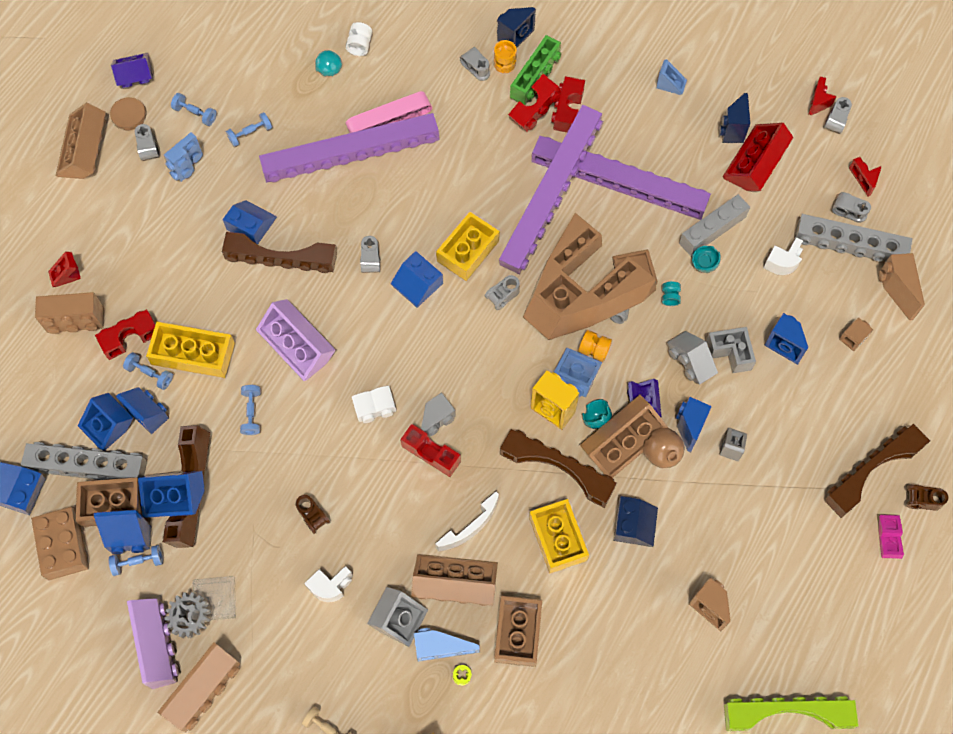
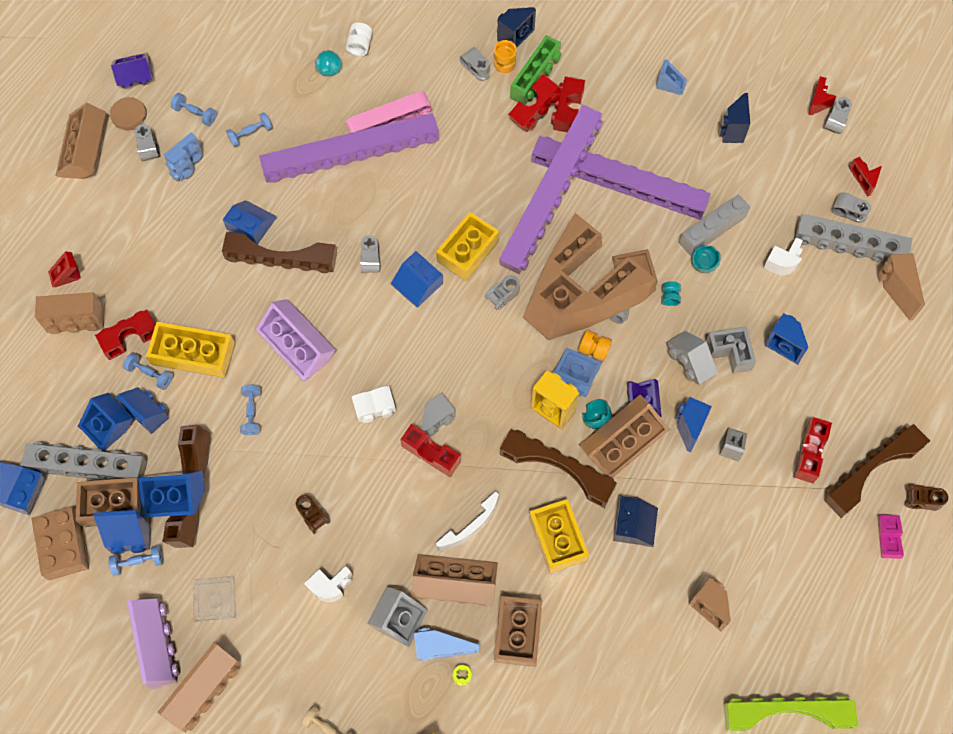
(179, 613): light grey gear -> none
(664, 448): medium nougat cylinder -> none
(759, 156): red slope -> none
(810, 458): none -> red arch
(856, 334): medium nougat brick -> none

